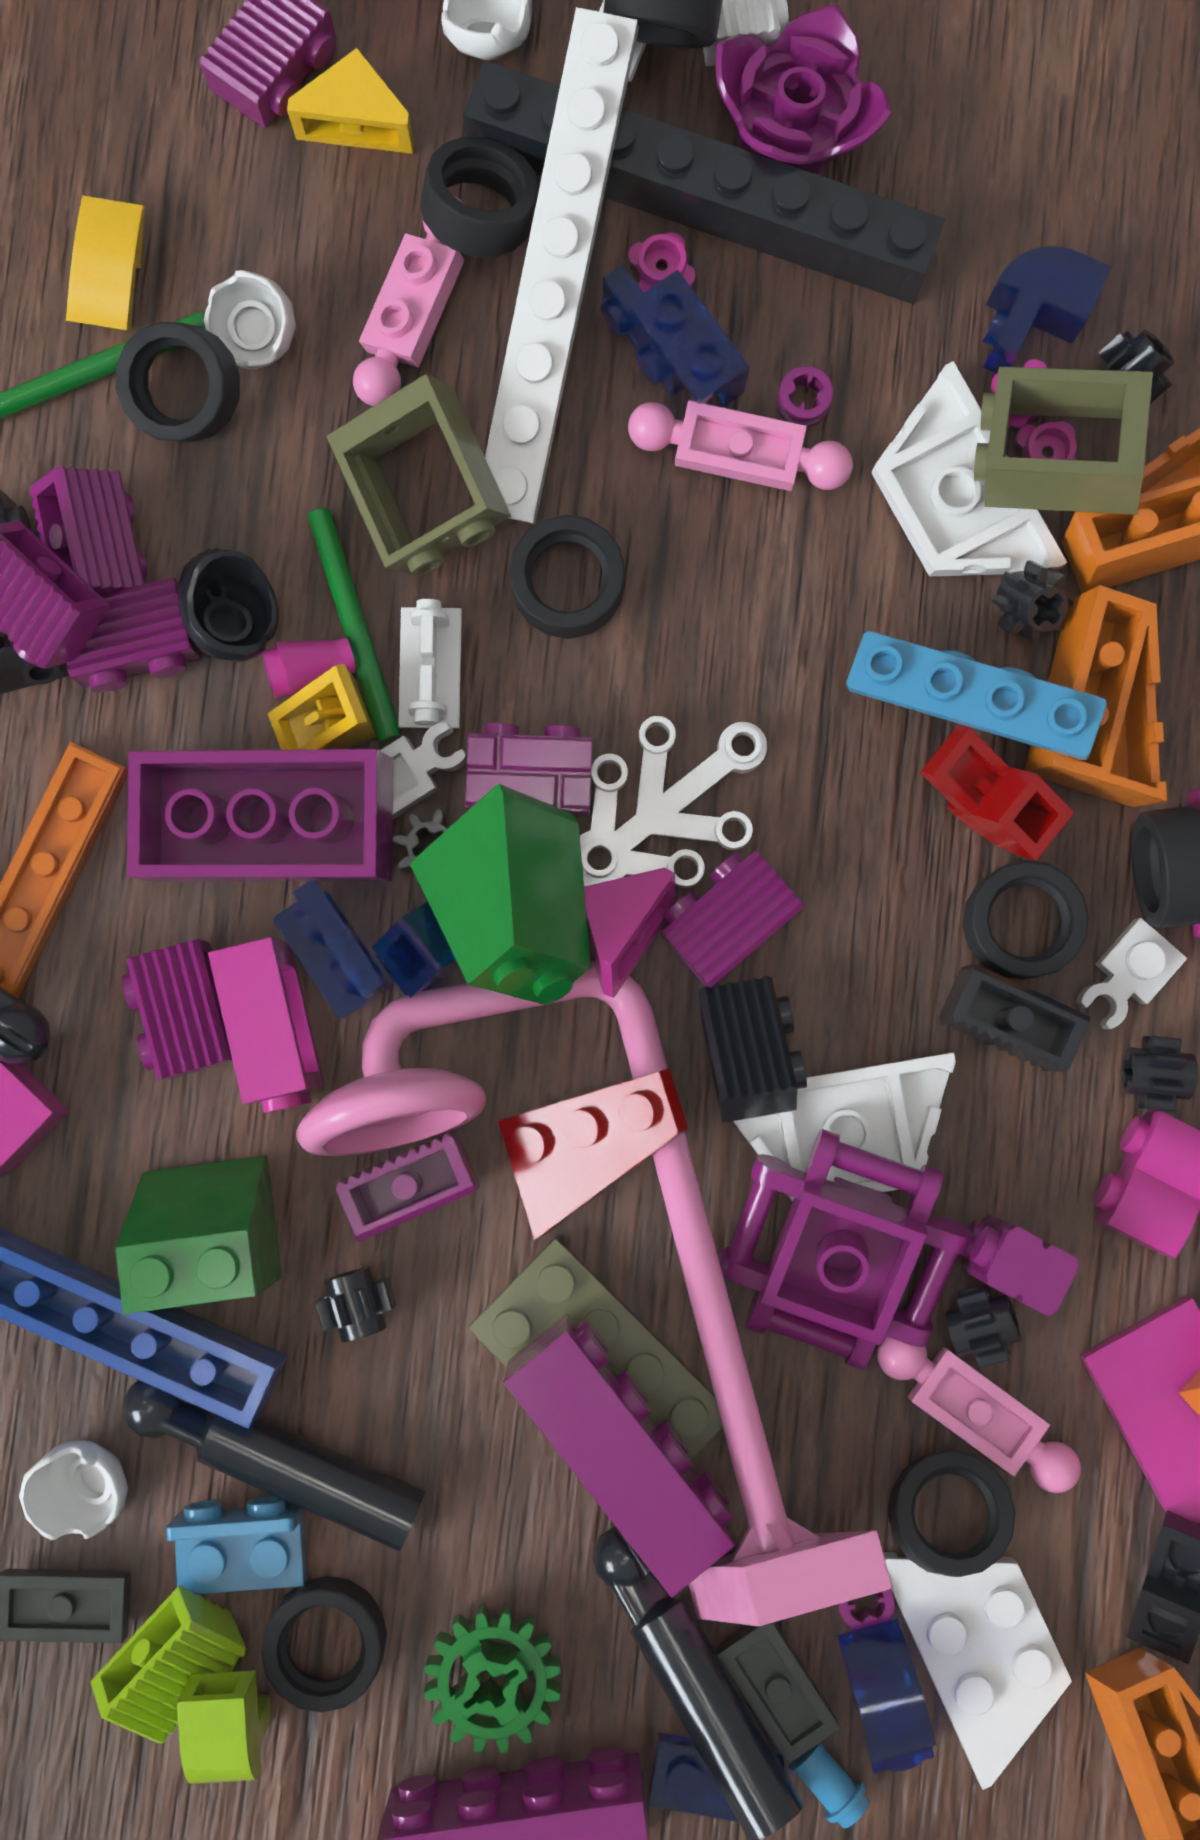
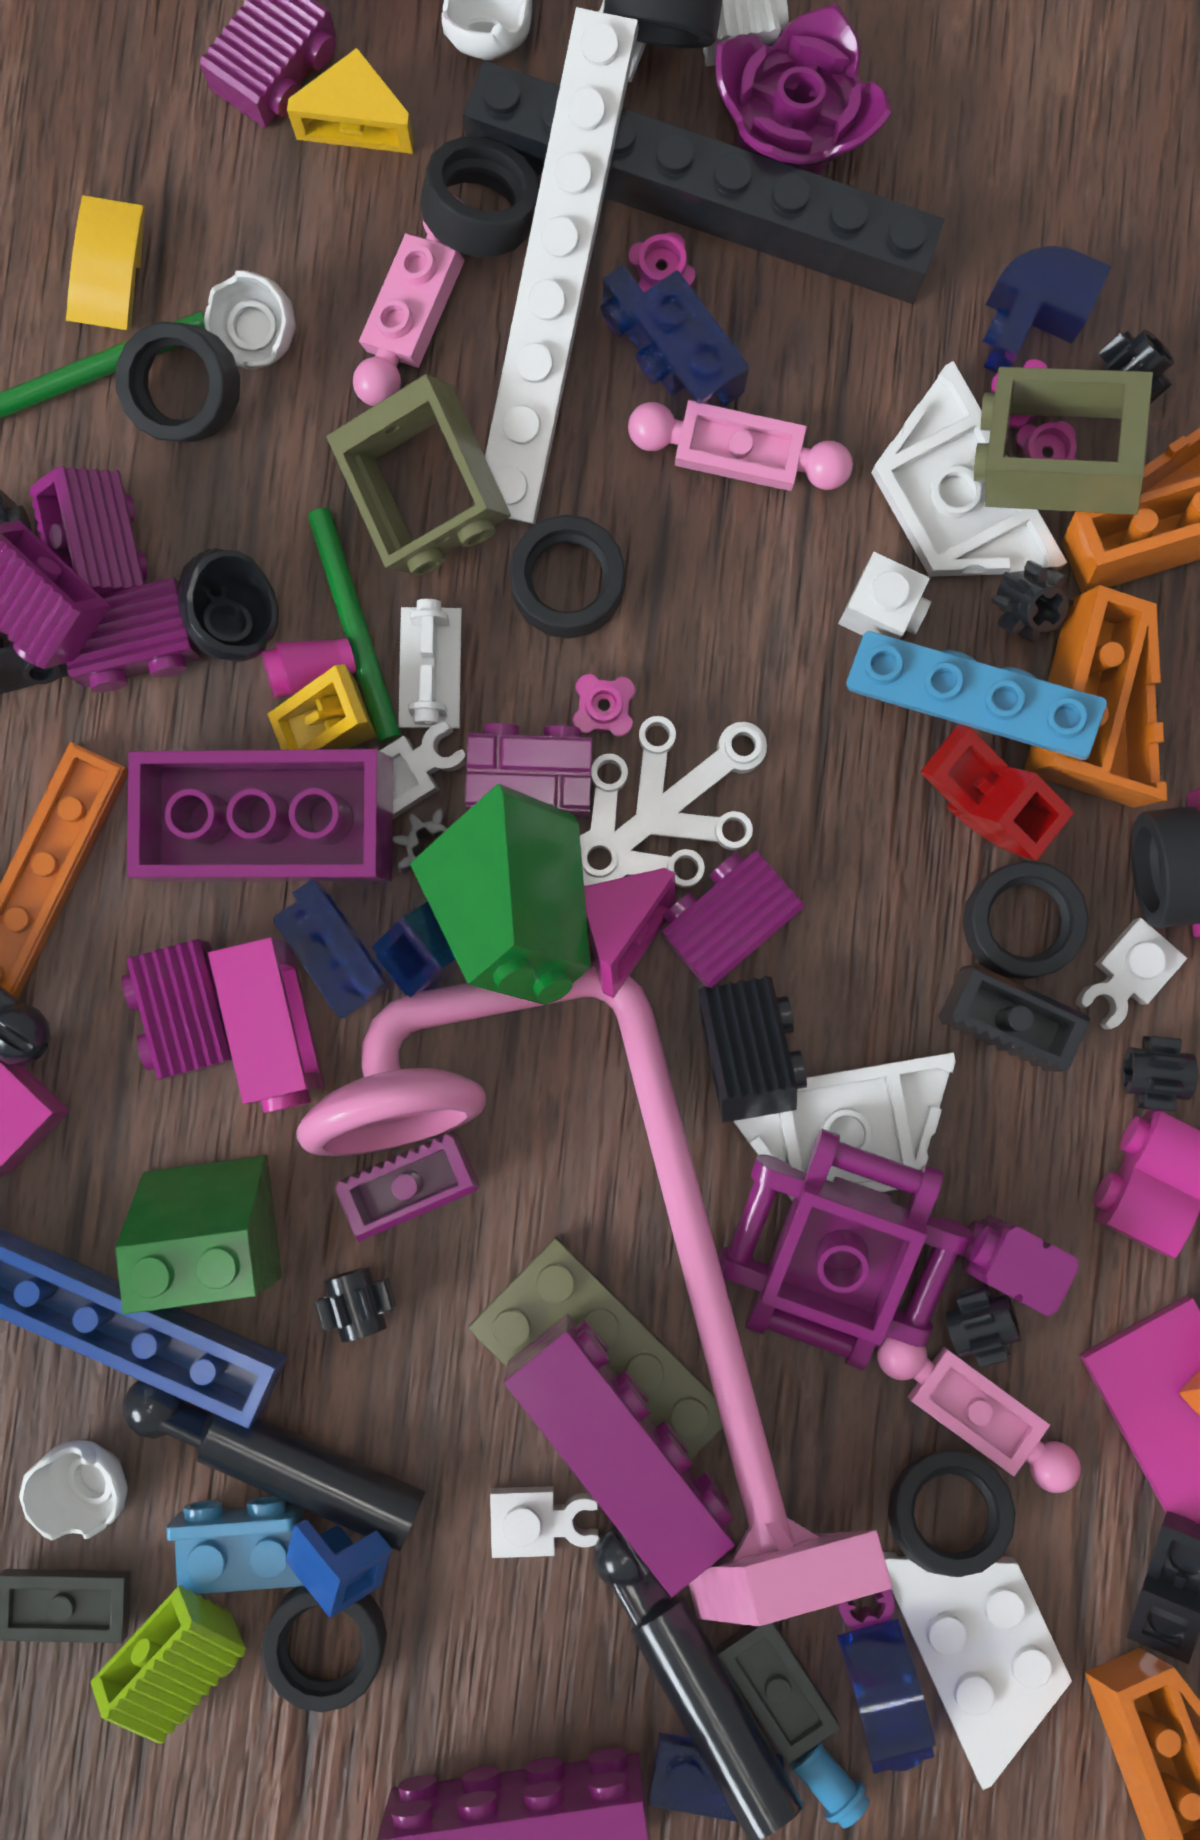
(222, 1727): lime brick -> none
(335, 1567): none -> blue panel
(503, 1702): green gear -> none
(528, 1521): none -> white plate
(587, 1143): wing -> none
(613, 720): none -> dark pink plate
(810, 377): magenta bush -> none
(886, 599): none -> white brick

